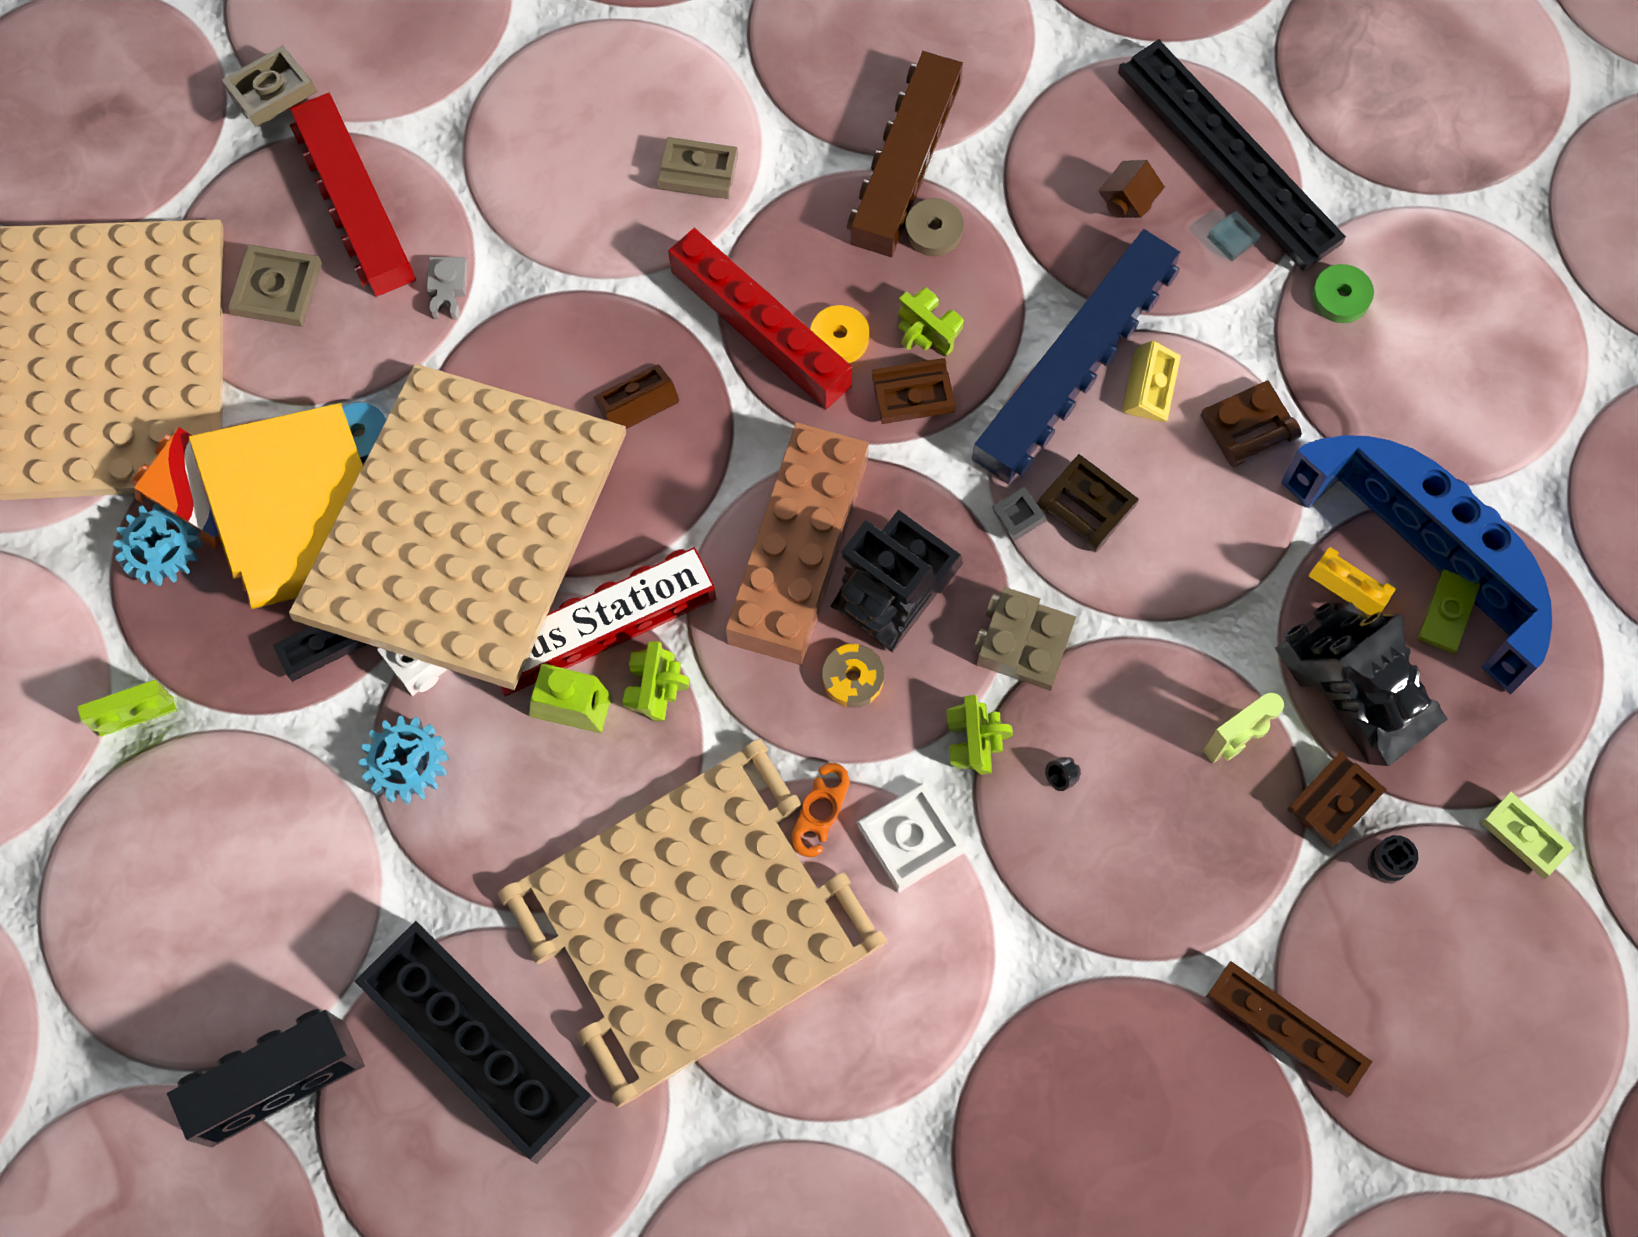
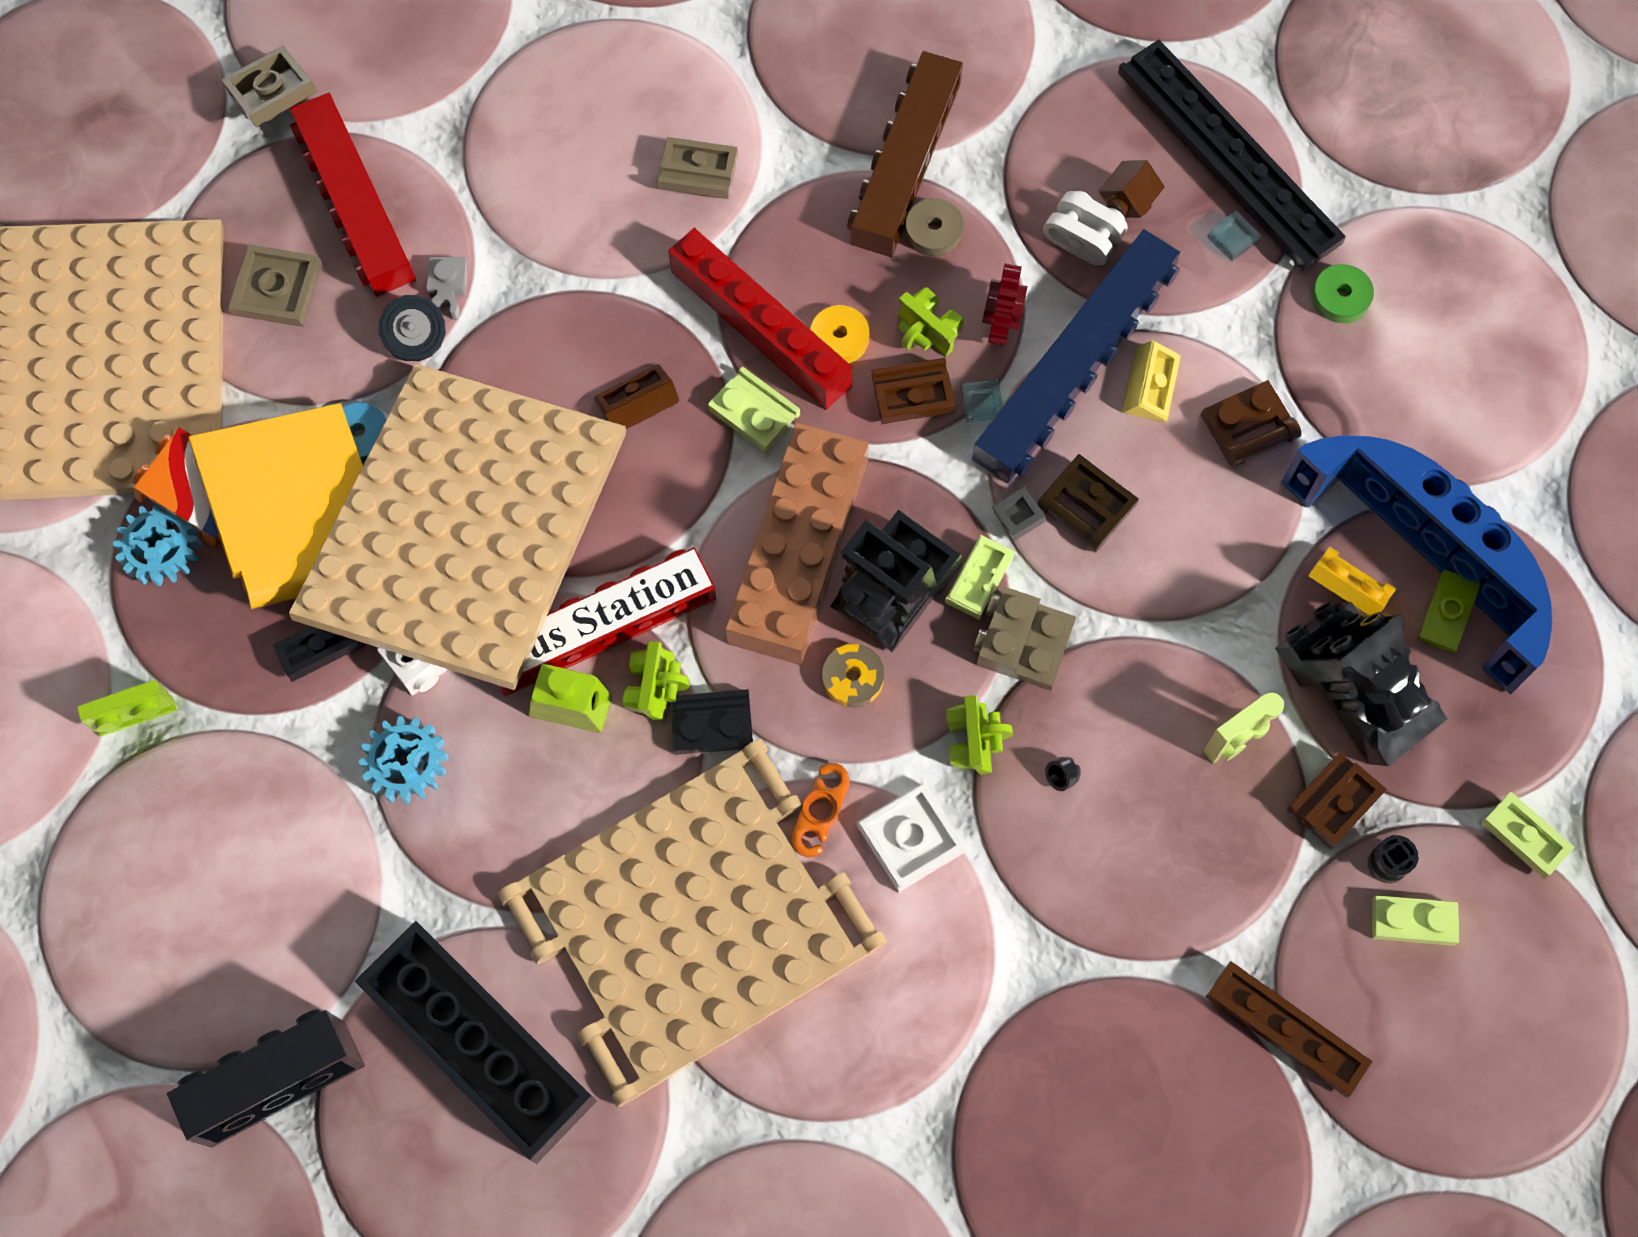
(412, 328): none -> black wheel
(711, 722): none -> black plate
(754, 409): none -> yellowish green plate
(979, 577): none -> yellowish green plate
(981, 400): none -> clear light blue tile
(1004, 304): none -> dark red gear
(1085, 227): none -> white brick
(1415, 920): none -> yellowish green plate

